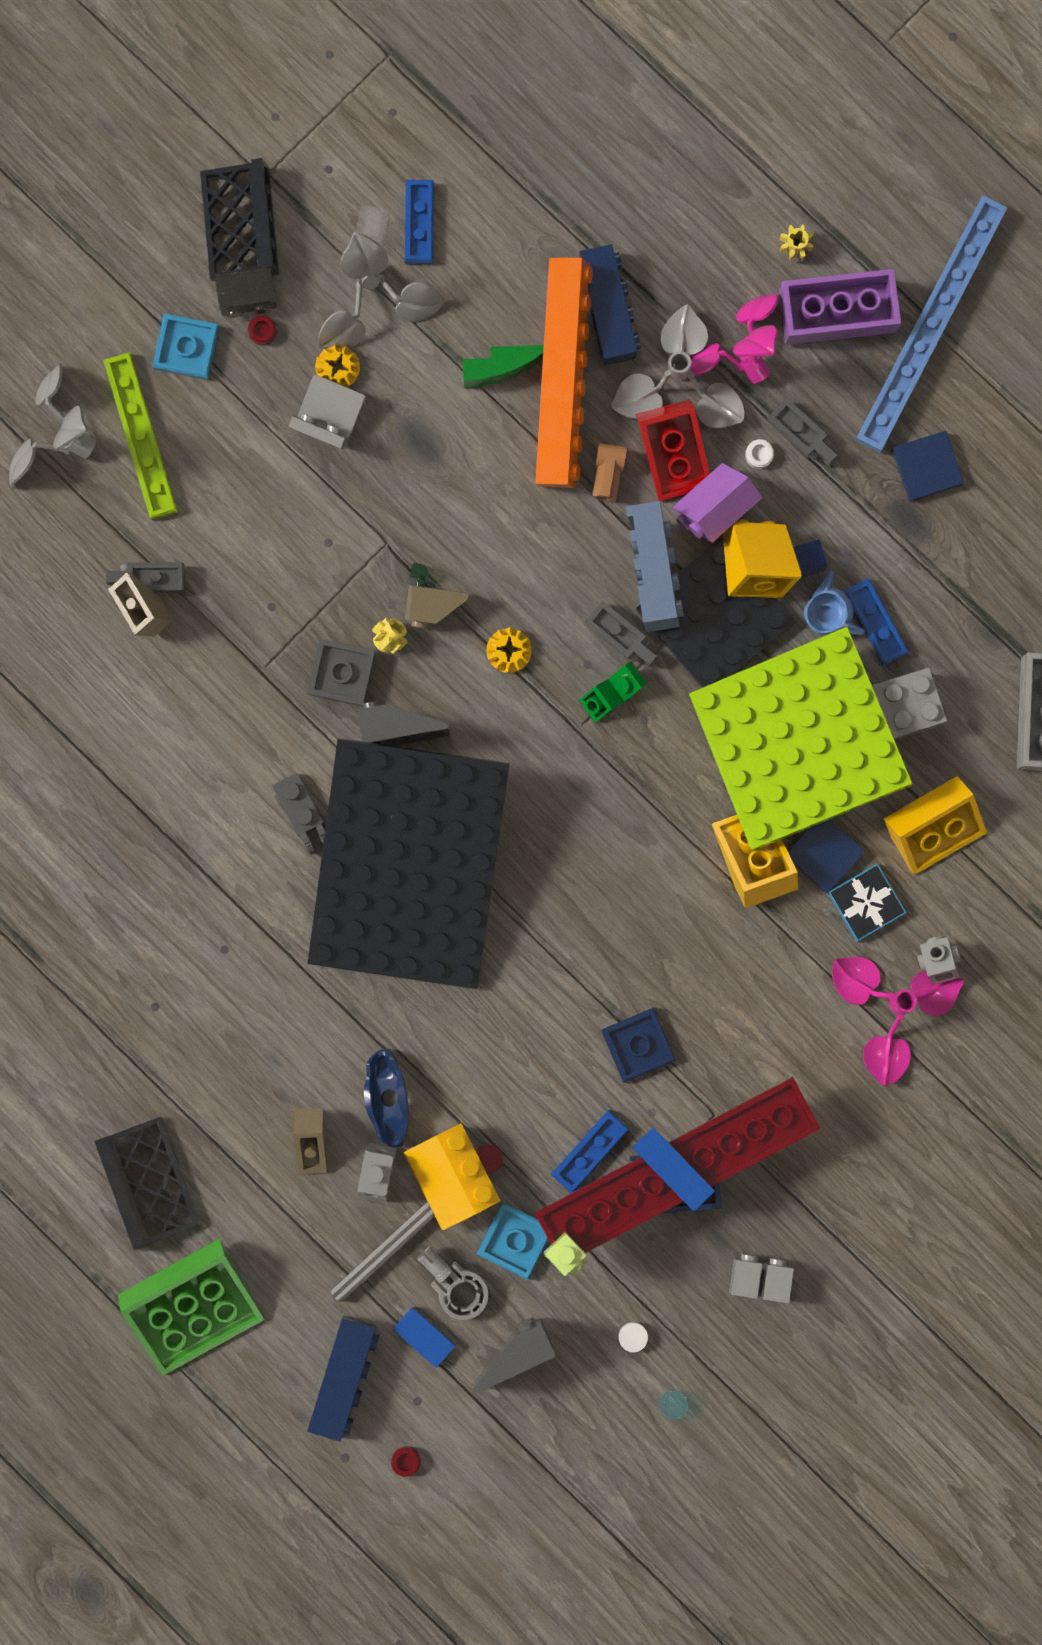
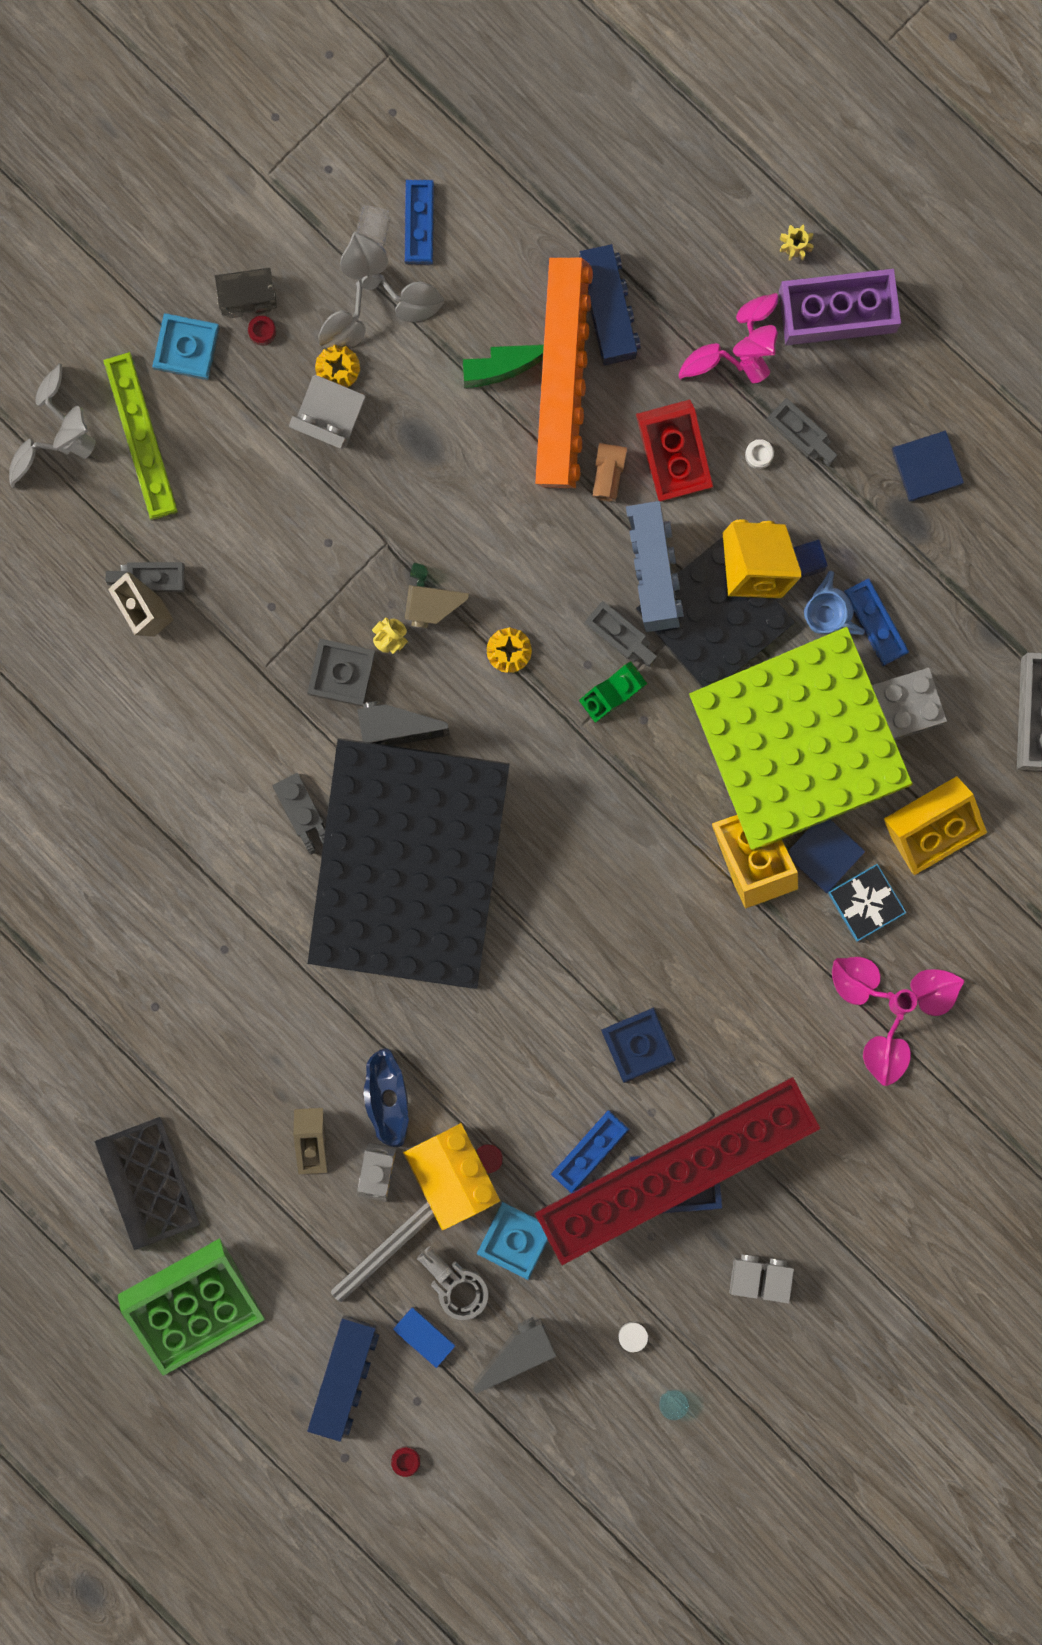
(261, 212): black fence -> none
(566, 1255): yellowish green brick -> none
(673, 1169): blue tile -> none
(681, 336): light grey plant -> none
(716, 503): medium lavender brick -> none
(931, 324): medium blue plate -> none
(939, 960): light grey brick -> none

